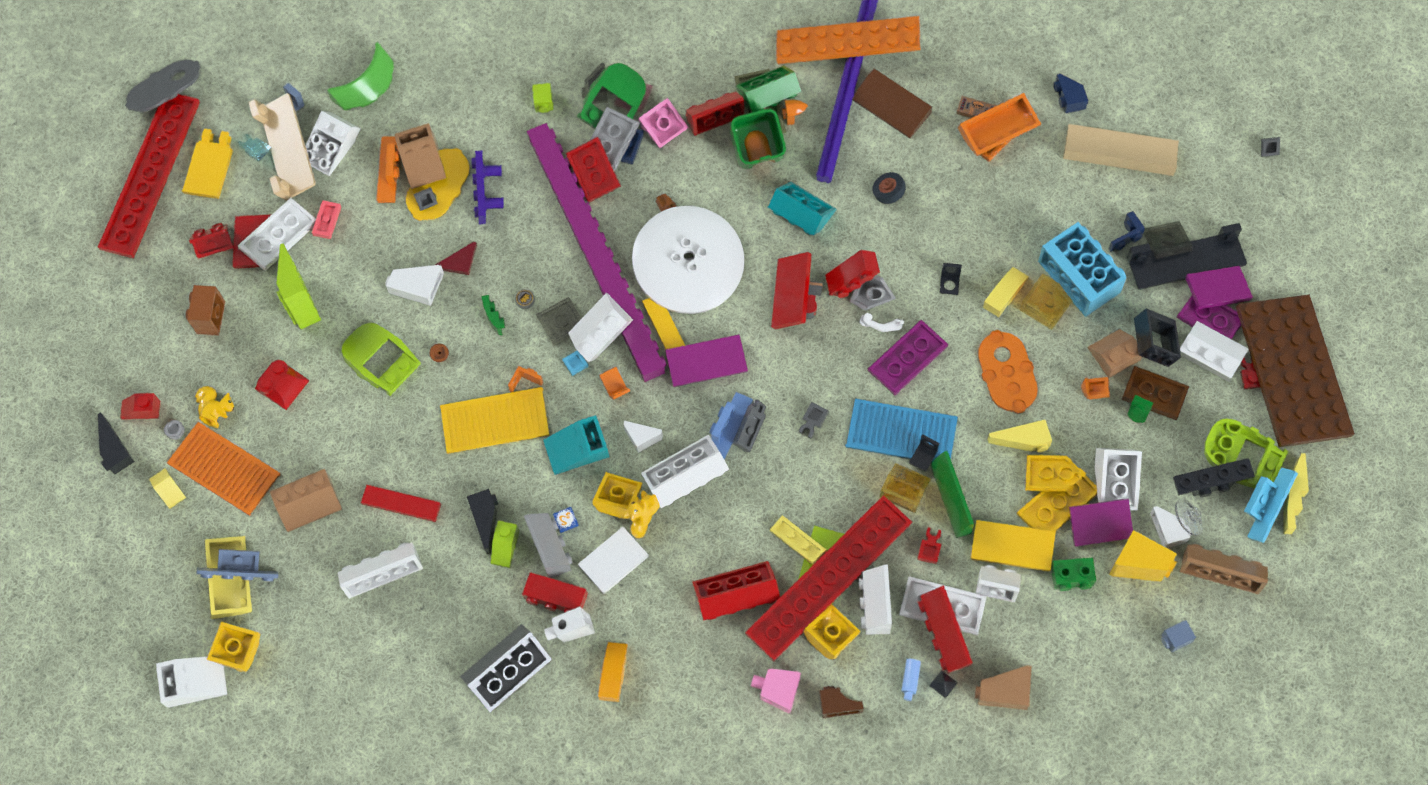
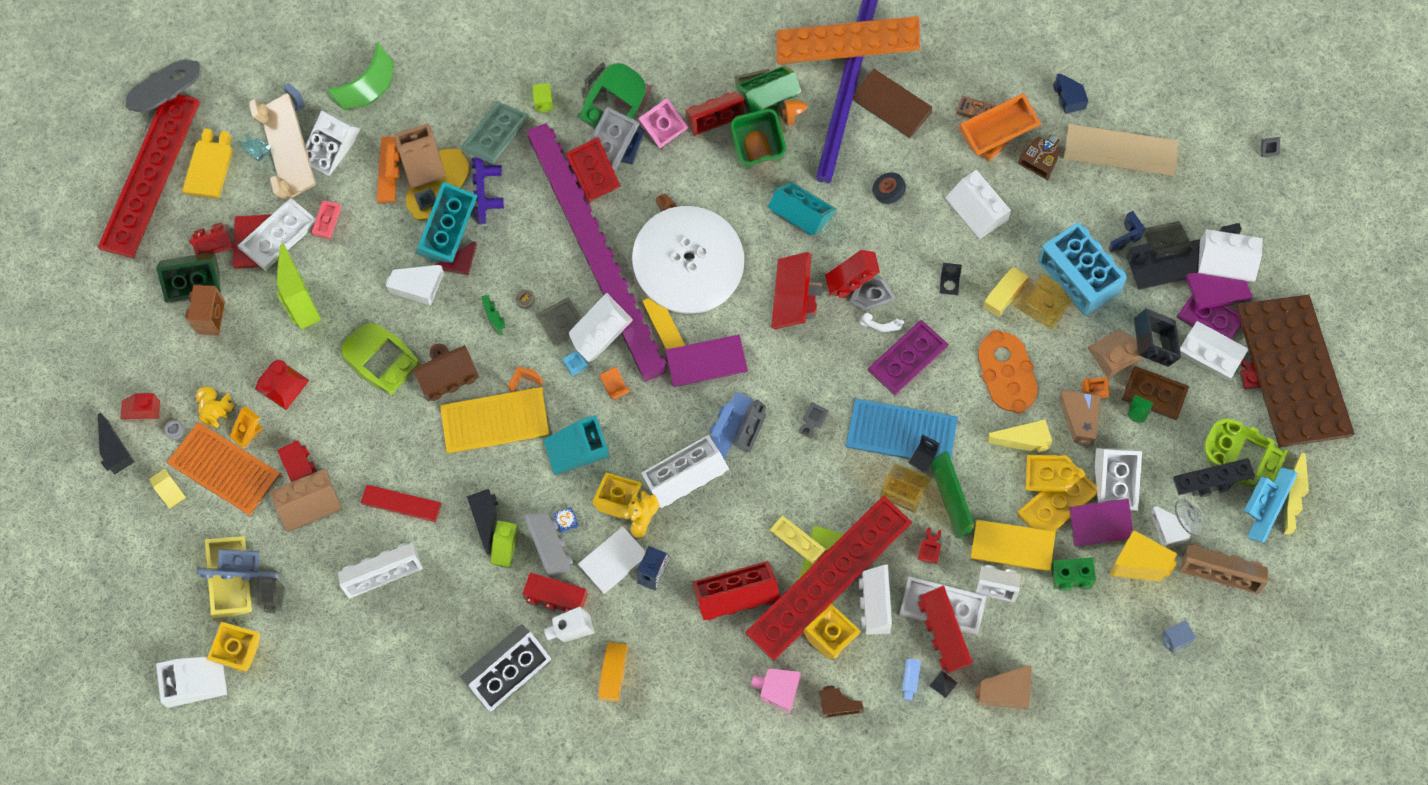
(180, 275): none -> dark green slope
(245, 427): none -> light orange slope
(270, 594): none -> clear smoke slope
(296, 461): none -> red brick
(446, 223): none -> teal slope
(446, 373): none -> reddish brown slope
(495, 132): none -> sand green tile
(641, 435): white slope -> none
(653, 566): none -> dark blue torso
(978, 204): none -> white slope
(1041, 156): none -> reddish brown torso
(1081, 415): none -> medium nougat slope
(1230, 255): none -> white slope

